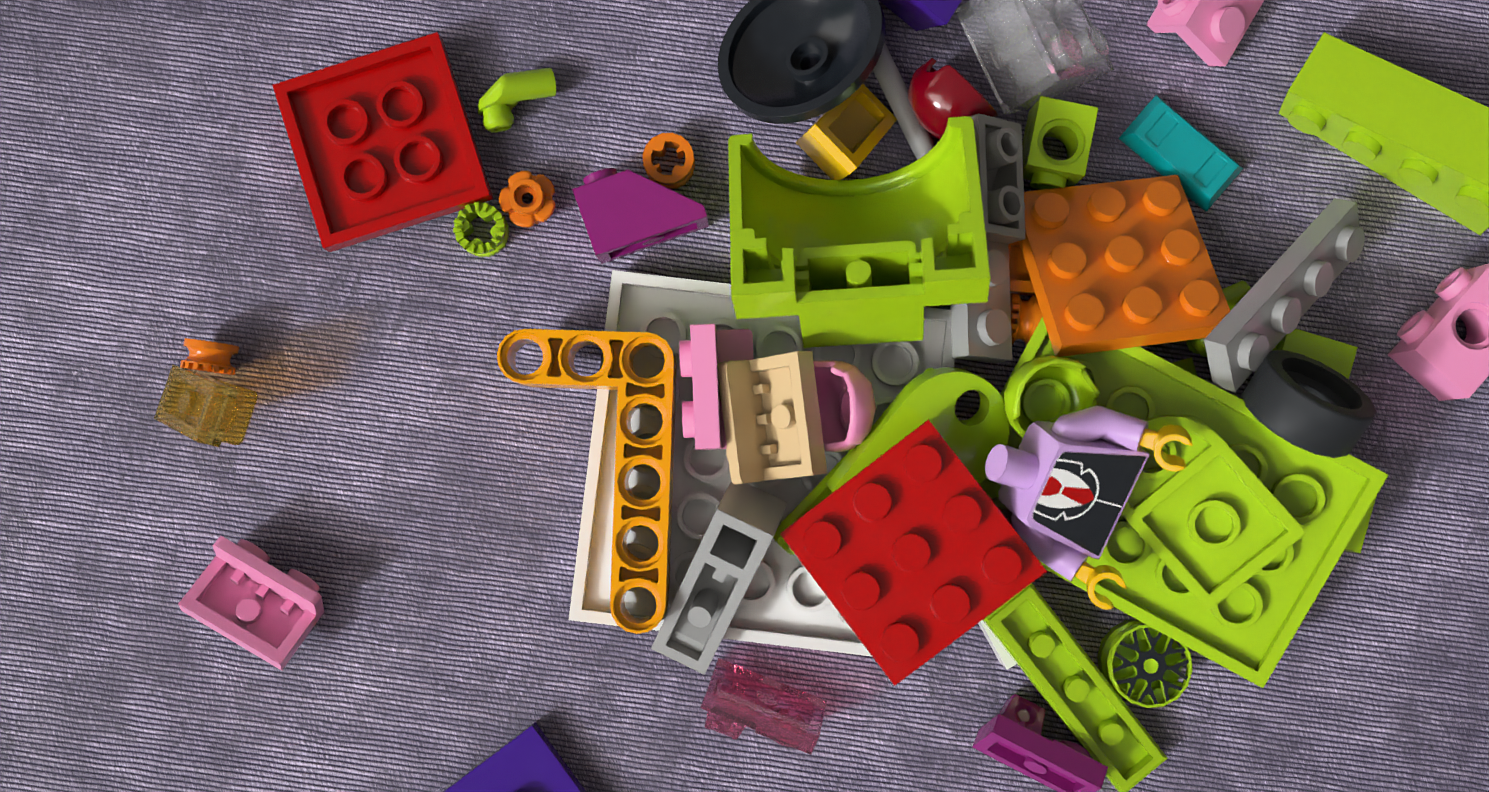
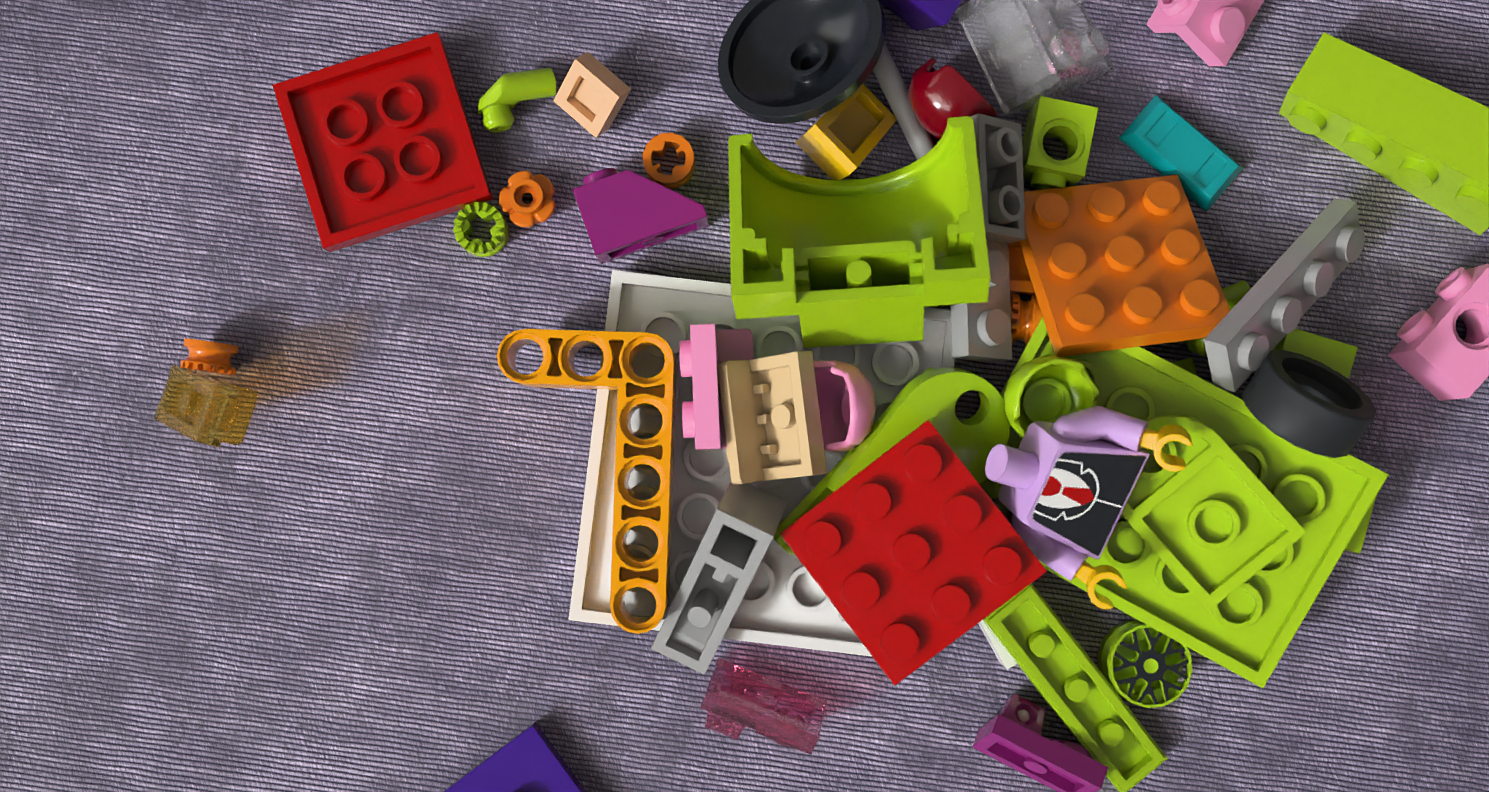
(254, 601): bright pink bracket -> none
(592, 94): none -> light nougat plate

